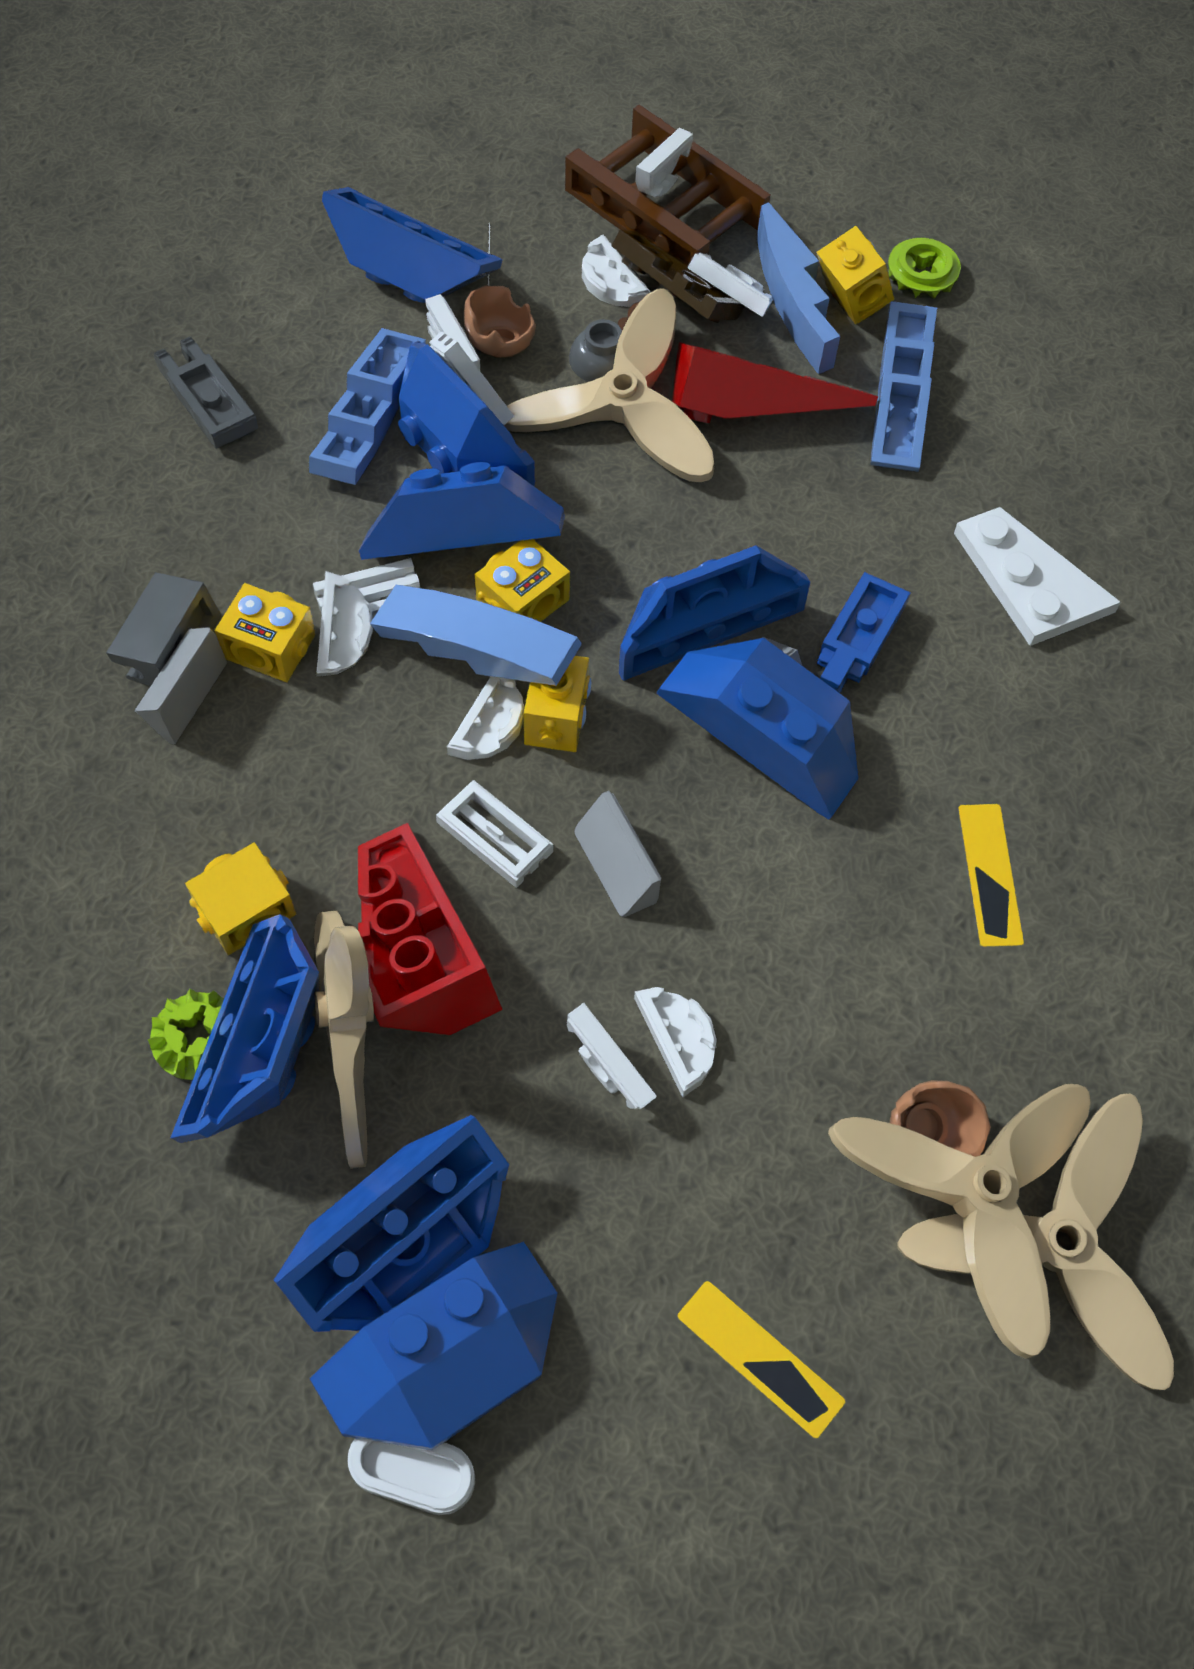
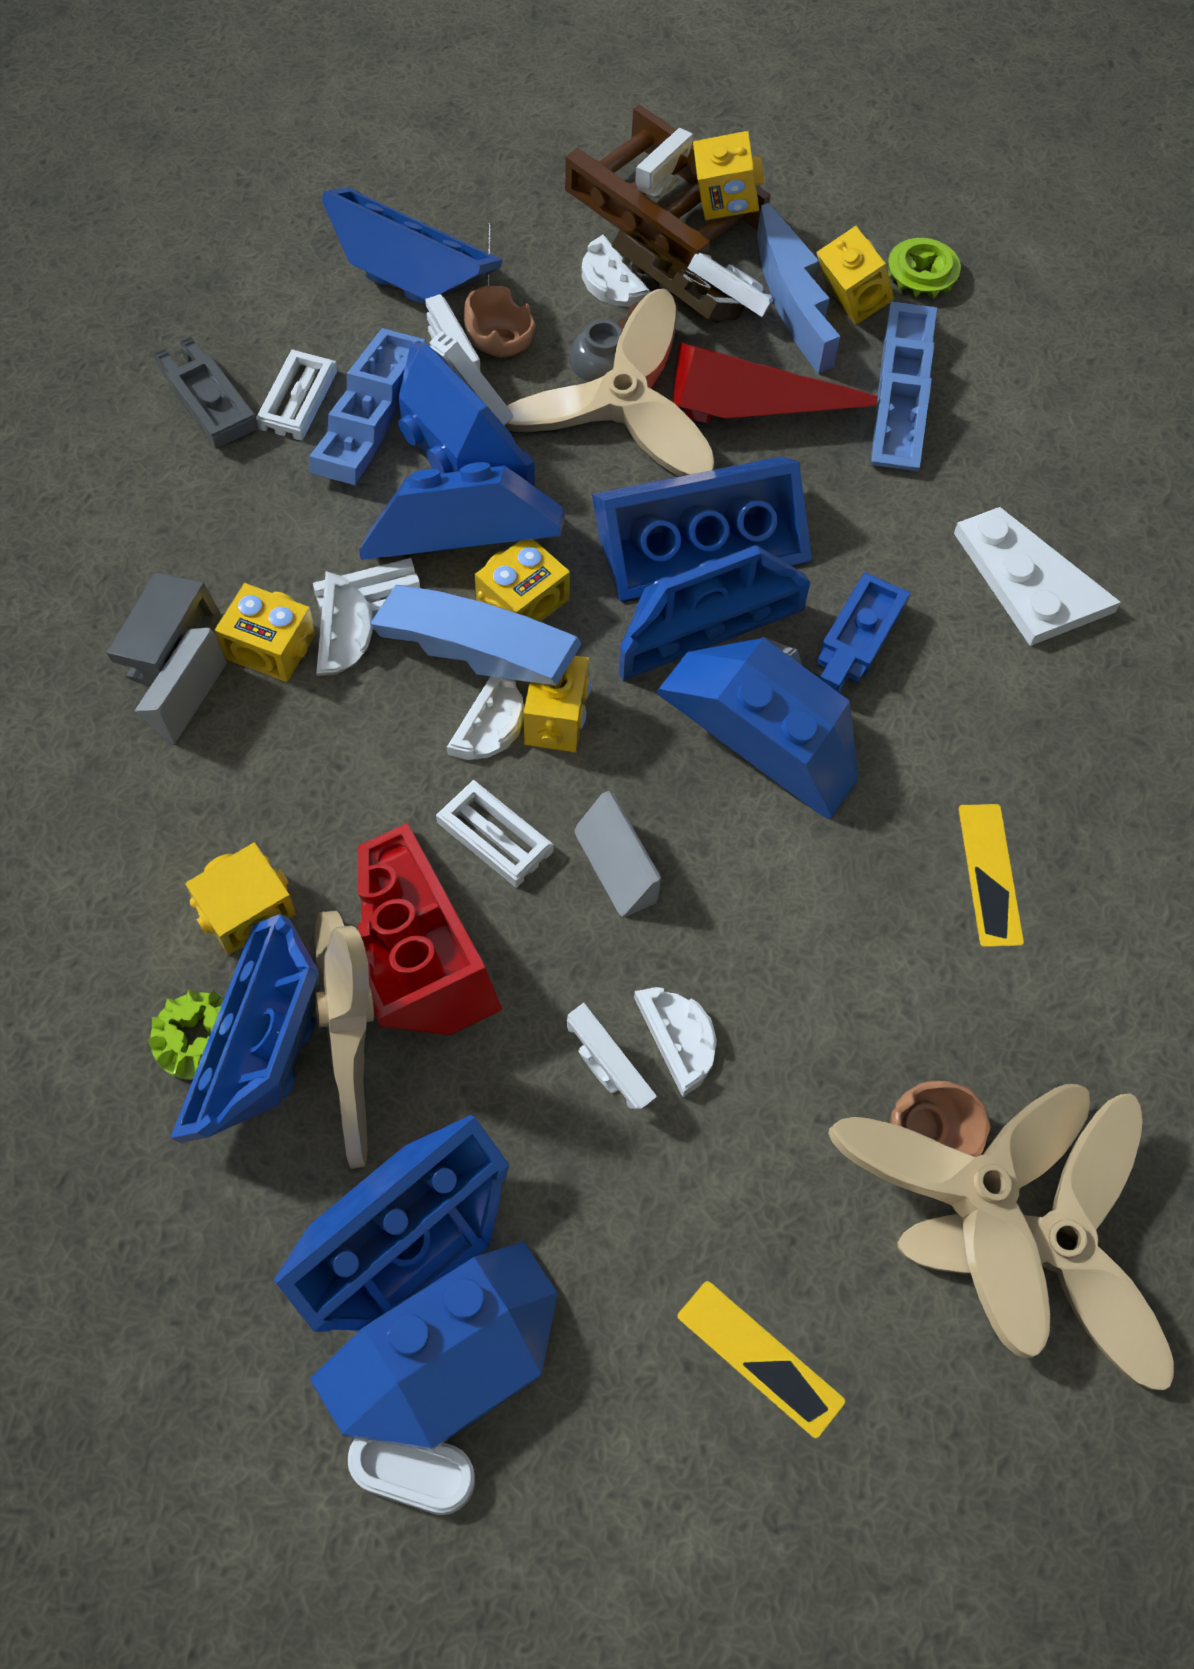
(285, 423): none -> white tile
(701, 517): none -> blue slope
(727, 175): none -> yellow head

